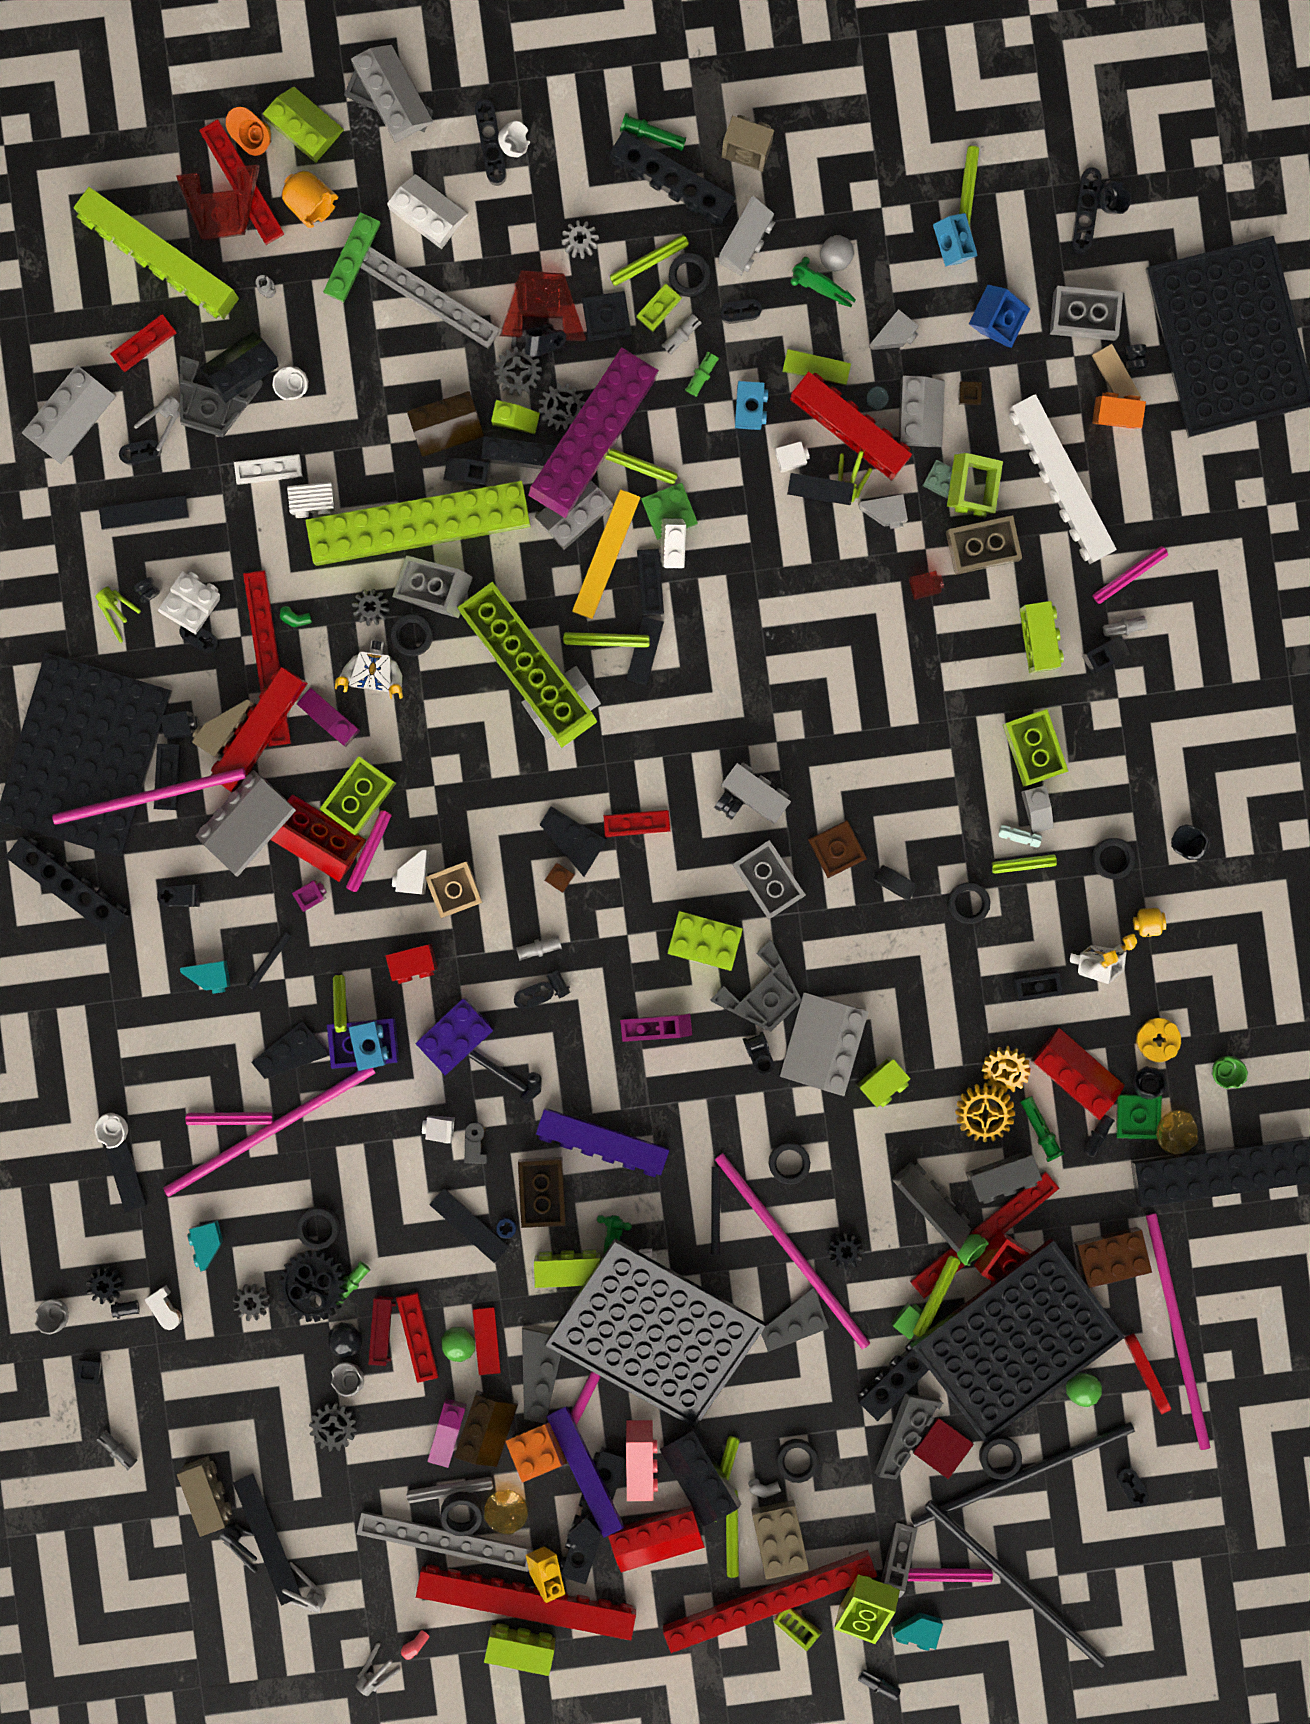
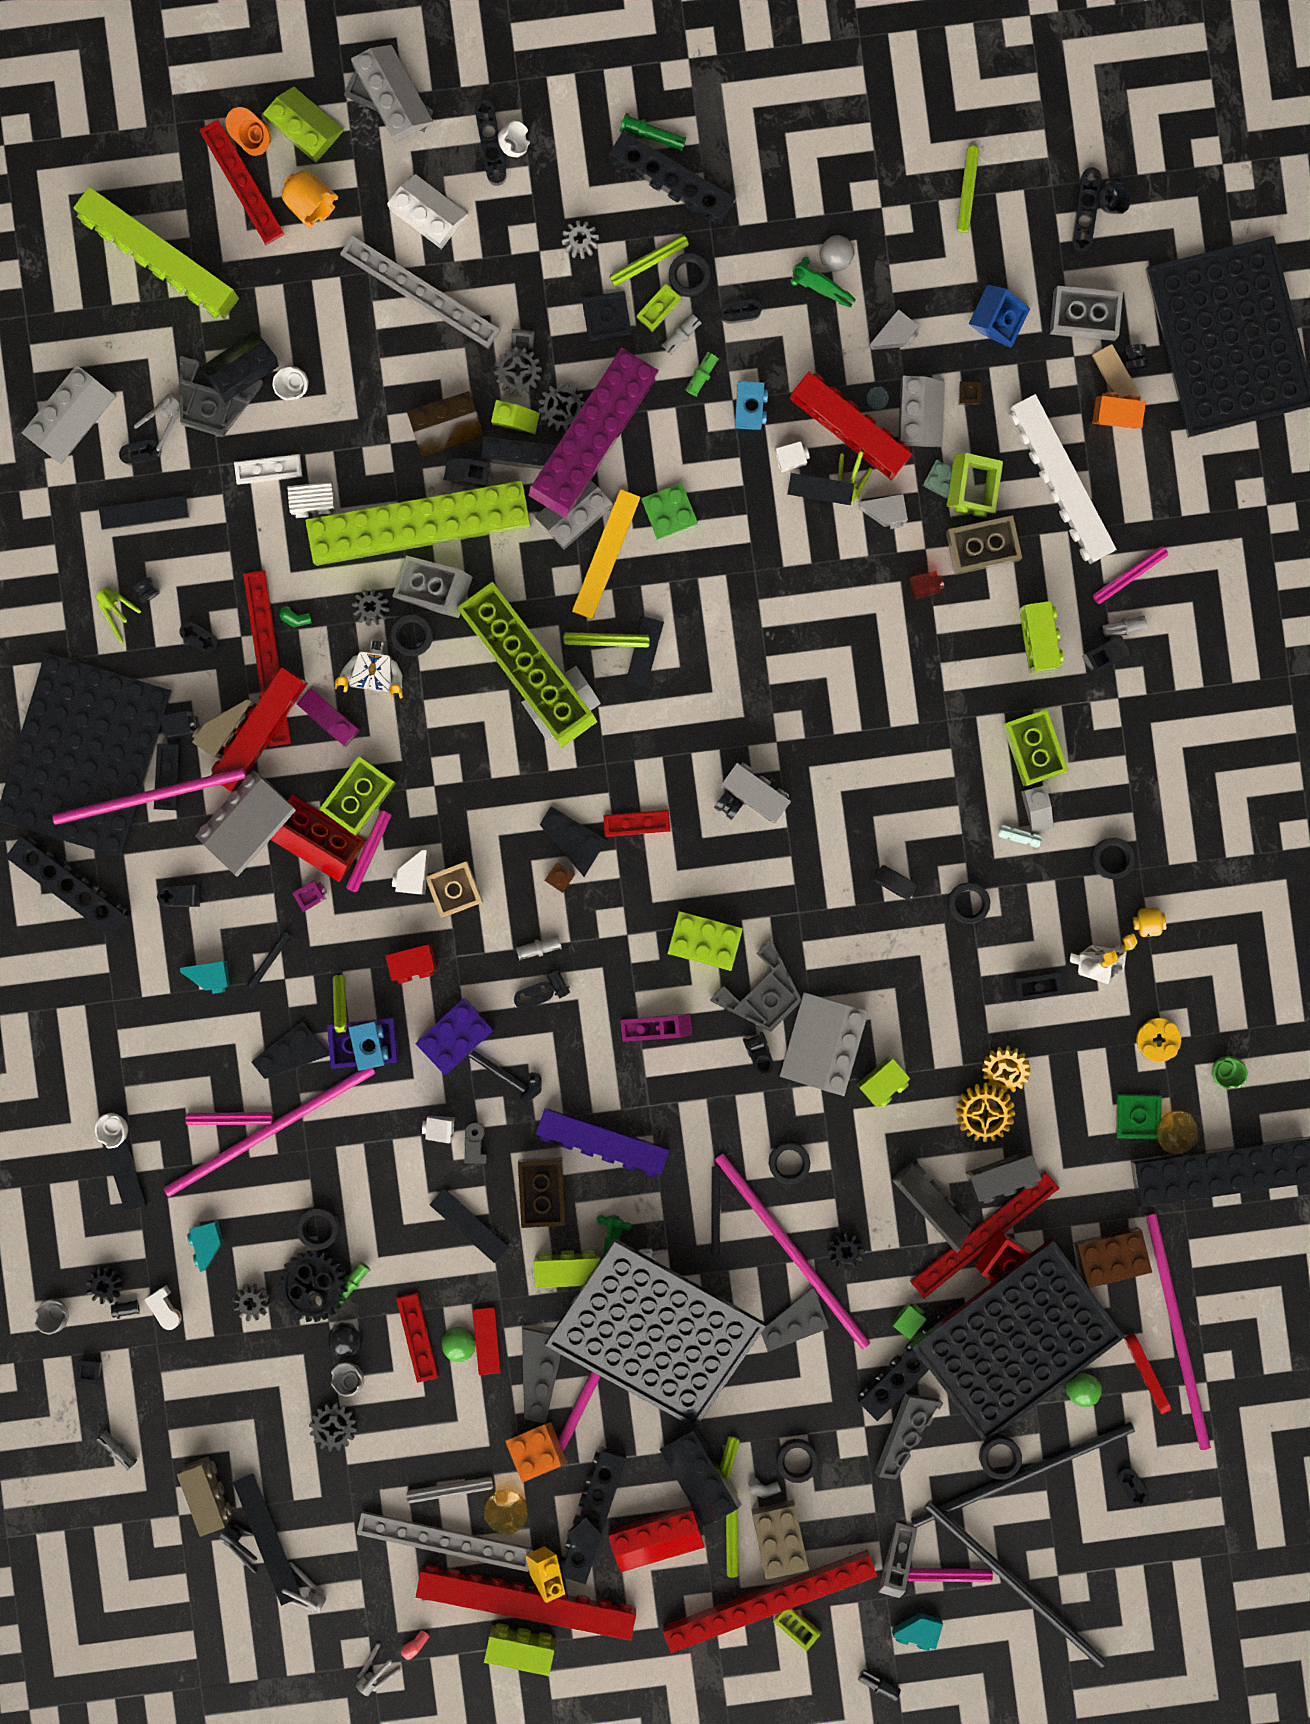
(143, 343): red plate -> none
(190, 602): white plate -> none
(223, 212): clear red wing -> none
(266, 283): light grey pin -> none
(352, 257): bright green plate -> none
(380, 1330): dark red container -> none
(447, 1432): slope -> none
(465, 1528): black tyre -> none
(486, 1430): dark brown slope -> none
(510, 1232): dark blue bush -> none
(542, 296): clear red wing -> none
(543, 339): black piece -> none
(585, 1472): dark purple tile -> none
(640, 1460): coral wedge -> none
(642, 466): lime axle -> none
(650, 582): black tile -> none
(673, 543): white brick -> none
(747, 142): dark tan brick -> none
(747, 237): light grey slope -> none
(768, 879): light grey brick -> none
(829, 369): lime tile -> none
(837, 849): reddish brown tile -> none
(867, 1609): lime brick -> none
(937, 1296): lime axle -> none
(943, 1448): dark red tile -> none
(955, 239): dark azure brick -> none
(972, 1248): bright green hair -> none
(1024, 864): lime axle -> none
(1045, 1137): green pin -> none
(1078, 1073): red slope -> none
(1098, 1135): black axle -> none
(1149, 1082): black hair -> none
(1190, 842): black hair -> none

